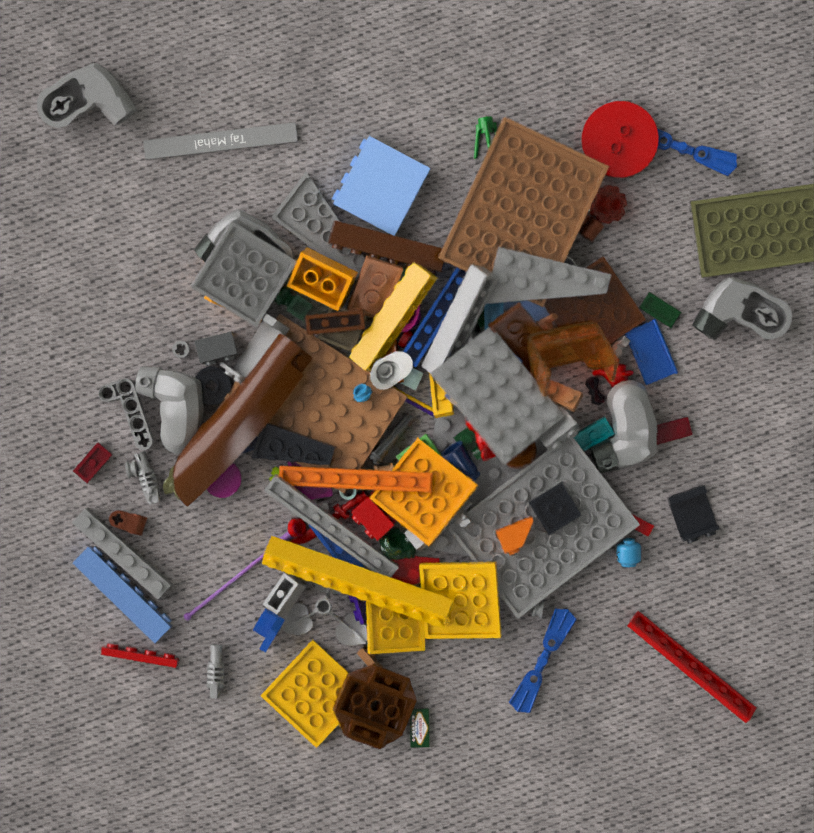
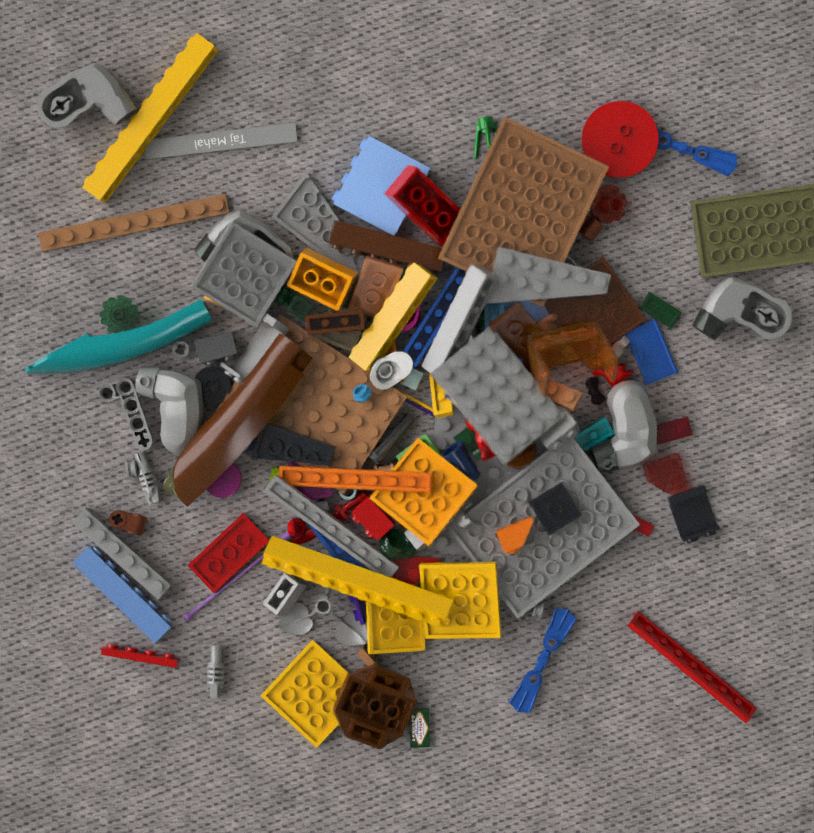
(92, 462): dark red plate -> none
(106, 350): none -> teal slope
(129, 314): none -> clear green plant
(133, 222): none -> medium nougat plate
(150, 118): none -> yellow brick
(228, 552): none -> red plate
(268, 627): blue panel -> none
(406, 337): red tile -> none
(423, 203): none -> red brick
(628, 552): dark azure head -> none
(666, 474): none -> clear red plate

